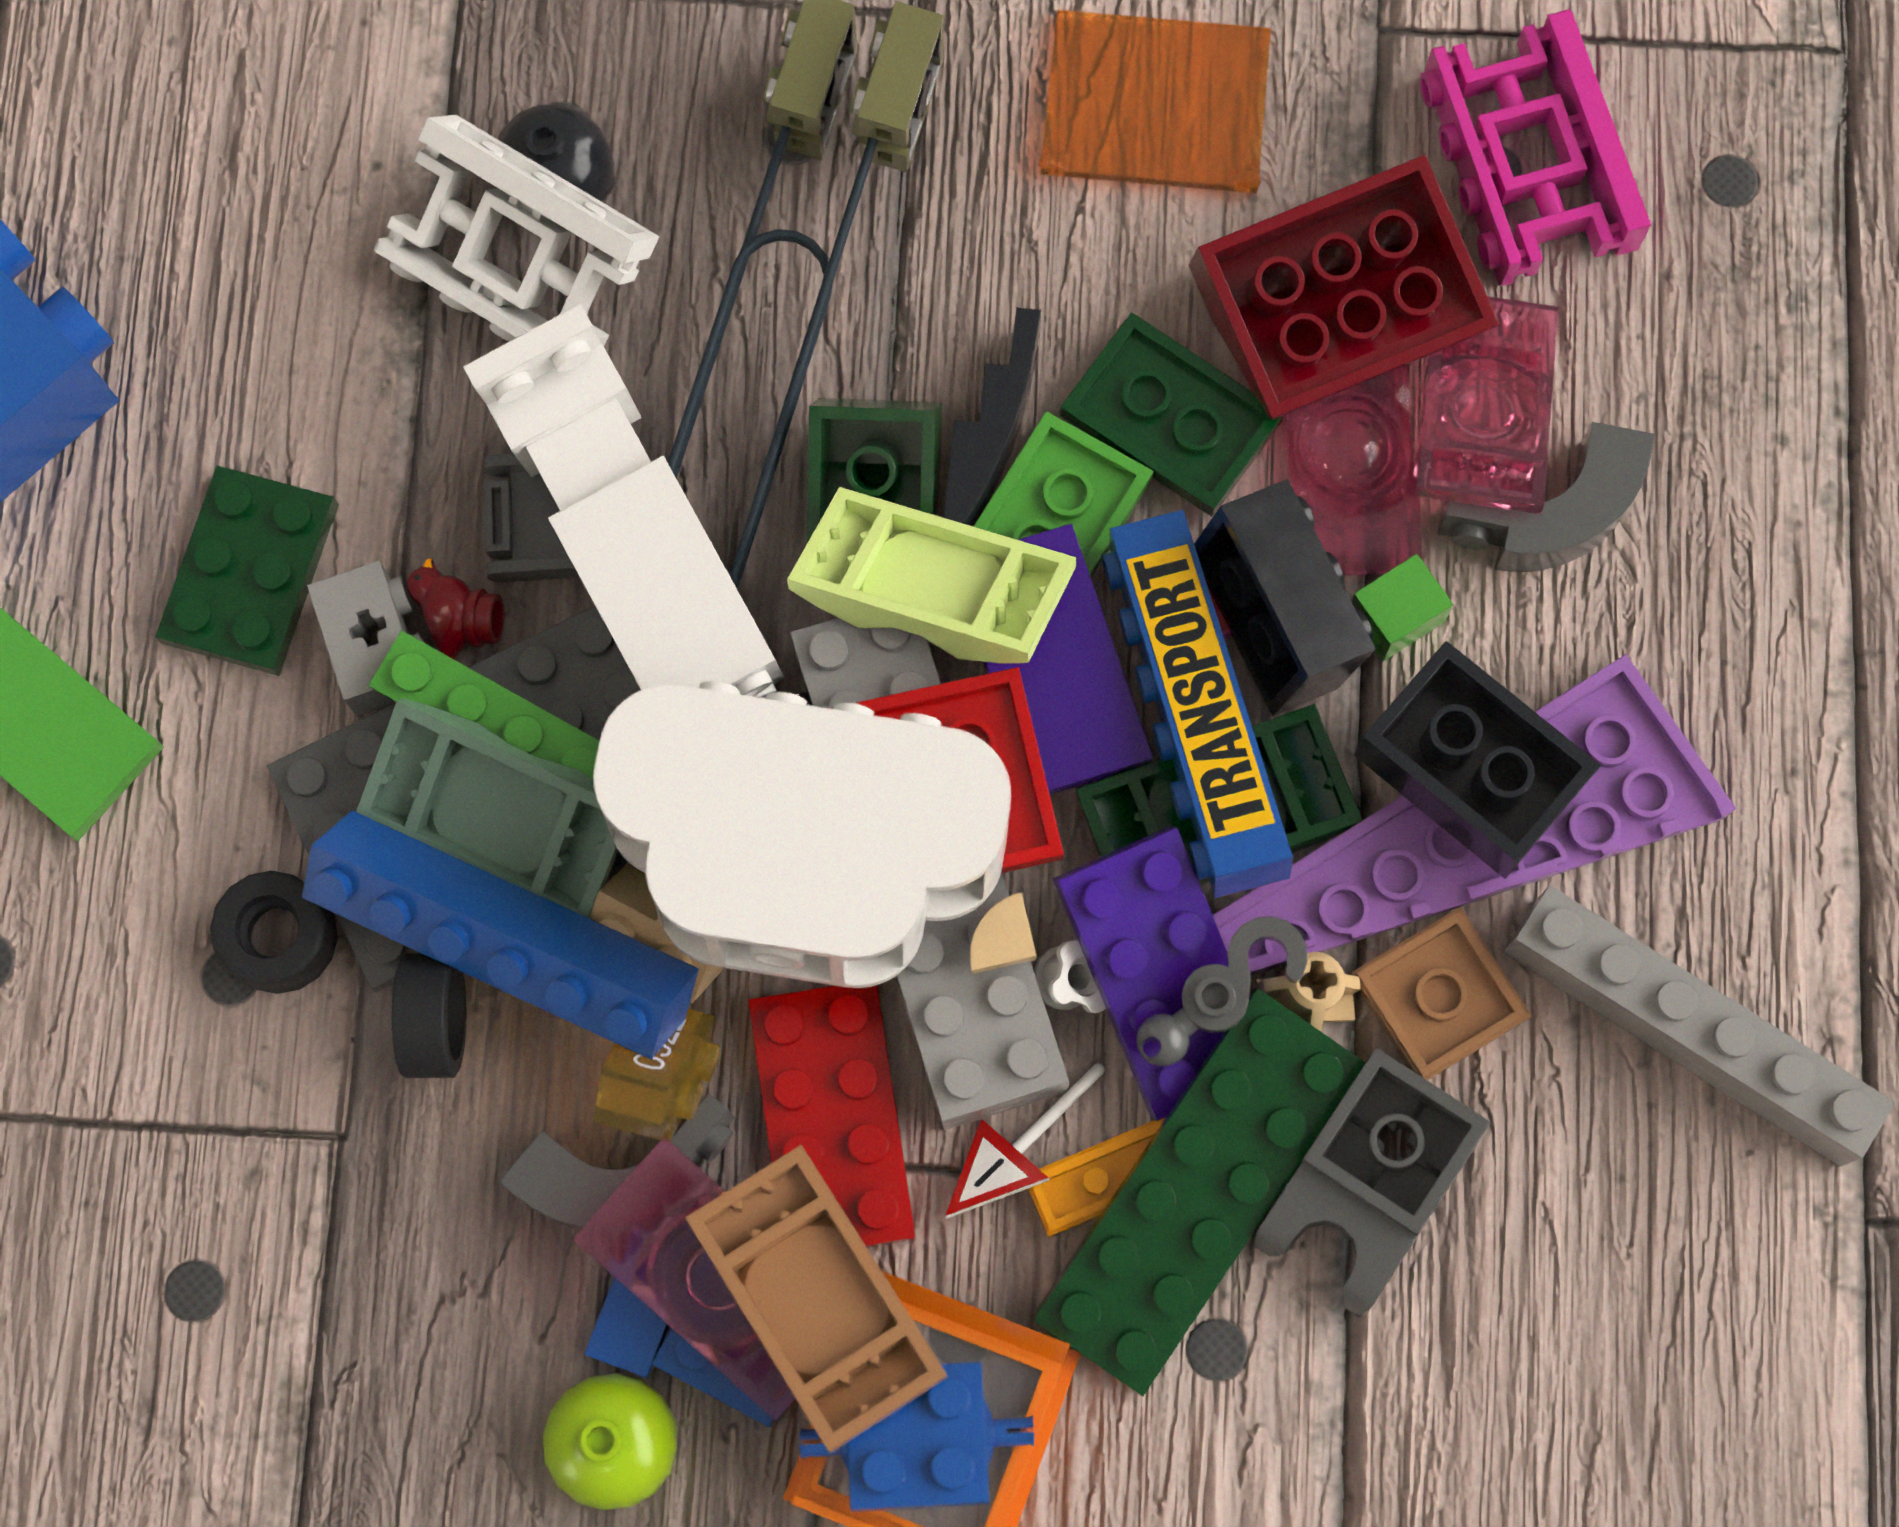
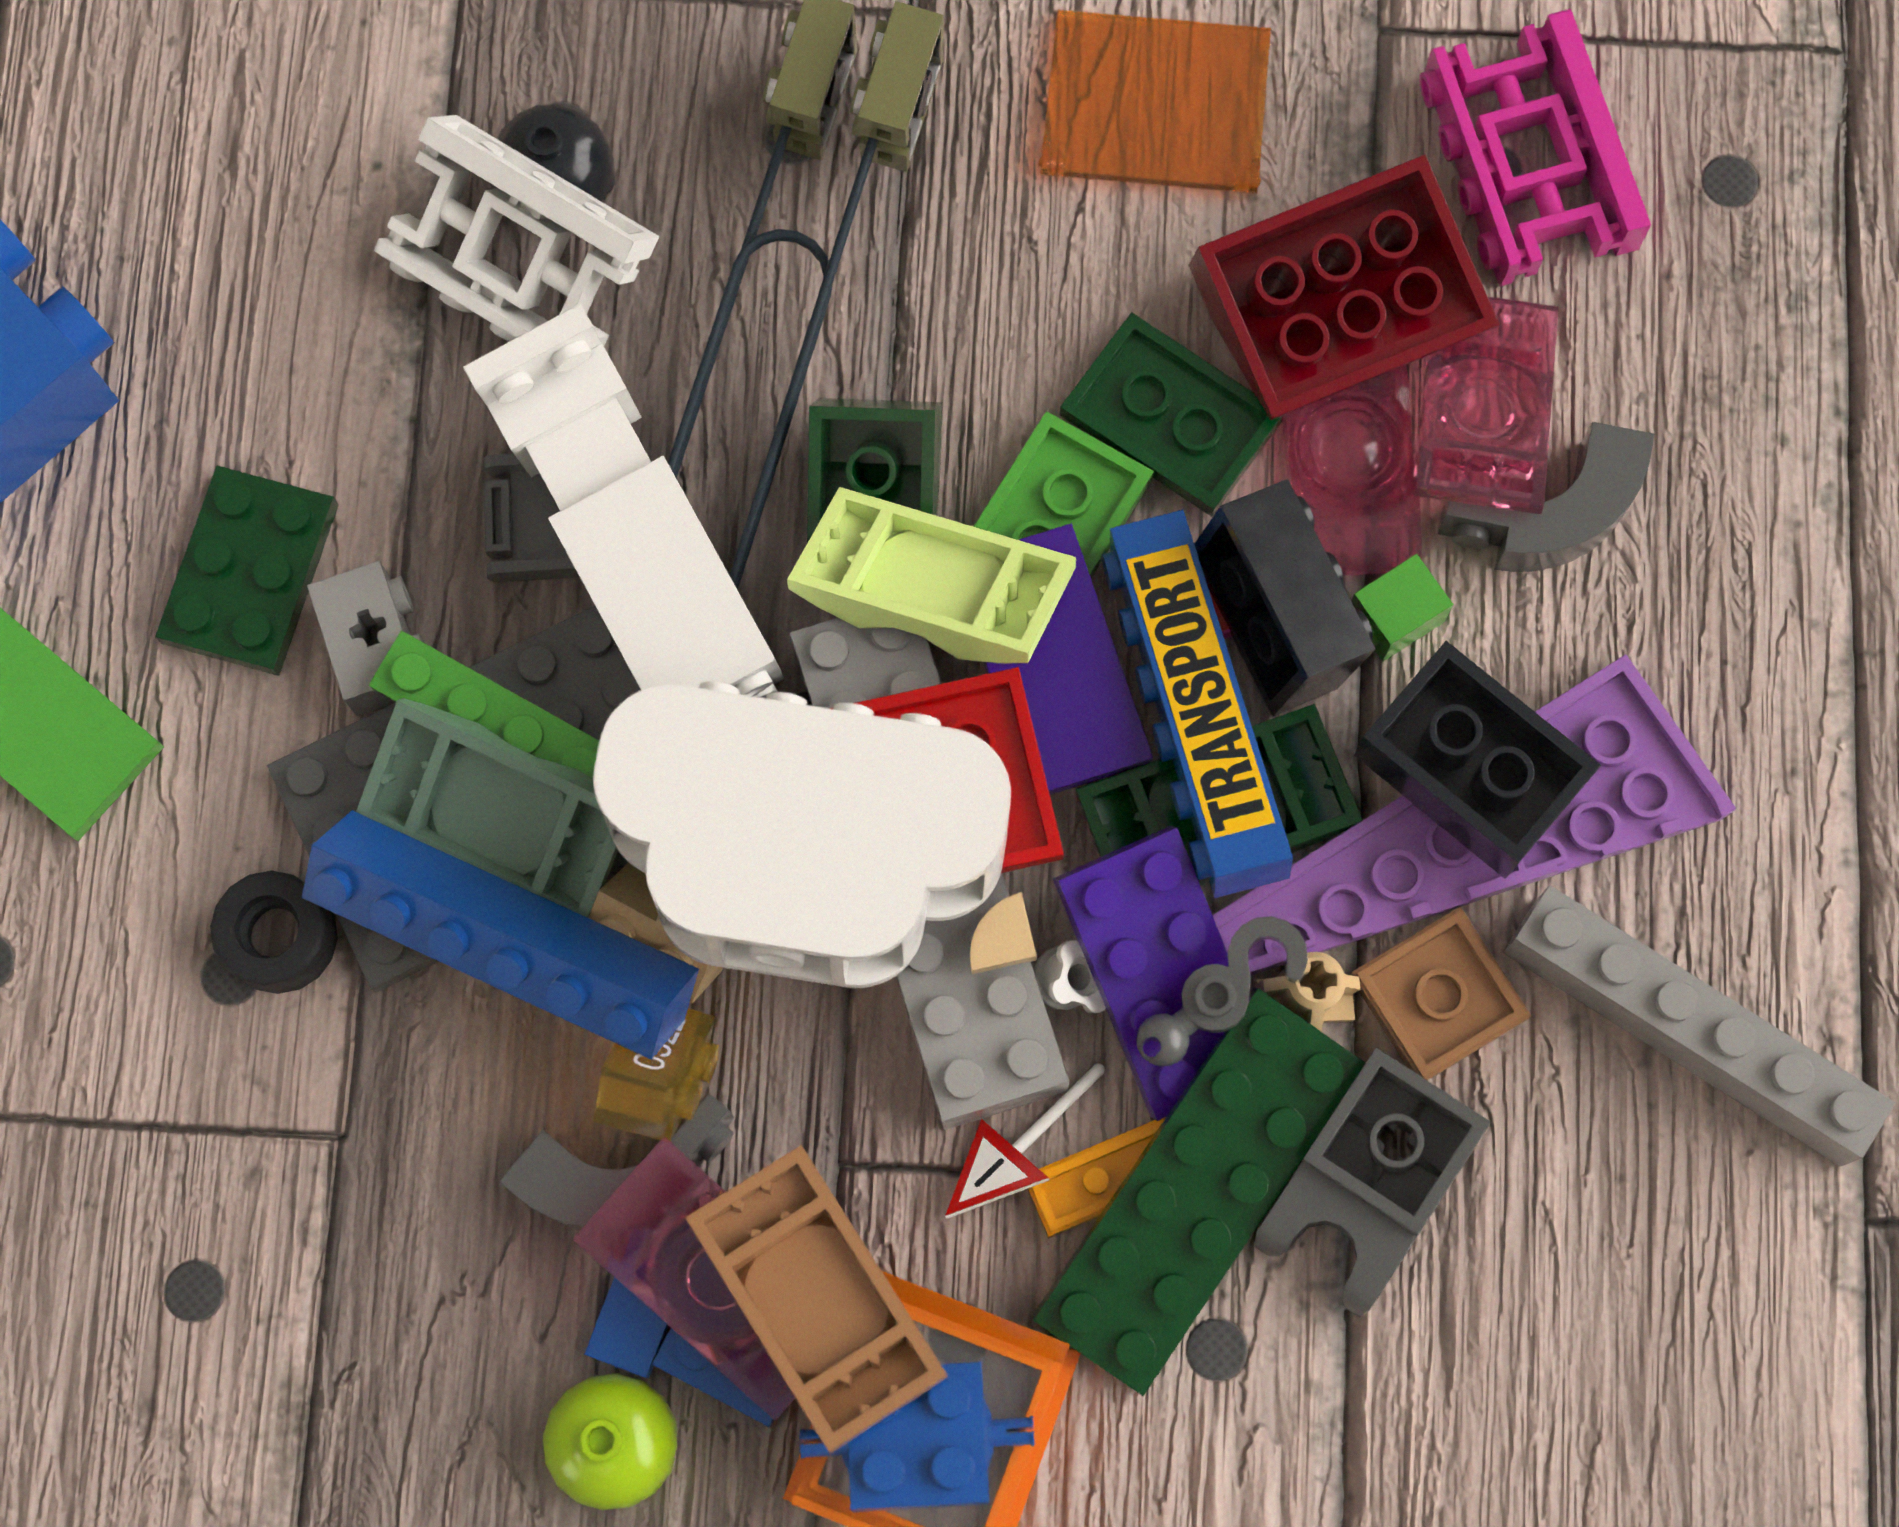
(428, 1017): black tyre -> none
(454, 611): dark red animal -> none
(834, 1094): red plate -> none
(984, 447): black slope -> none

